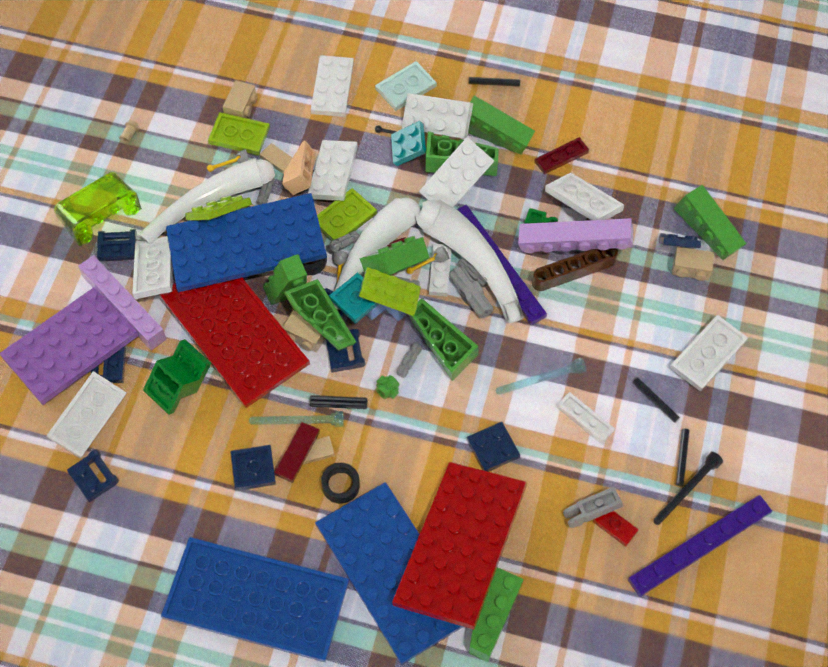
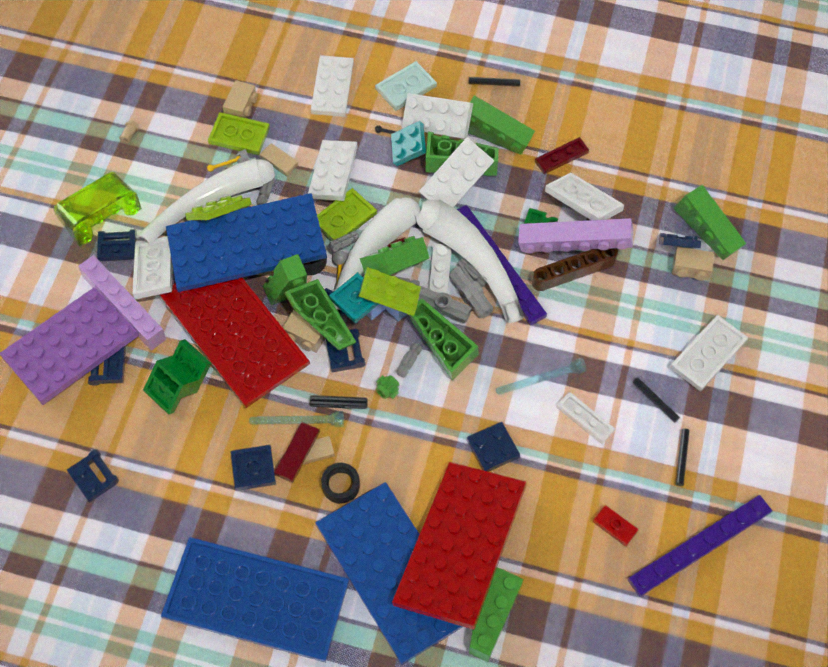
(86, 415): white plate -> none
(300, 169): light nougat slope -> none
(439, 255): hinge -> none
(452, 308): none -> light grey piece
(593, 507): light grey hinge -> none
(712, 461): black piece -> none

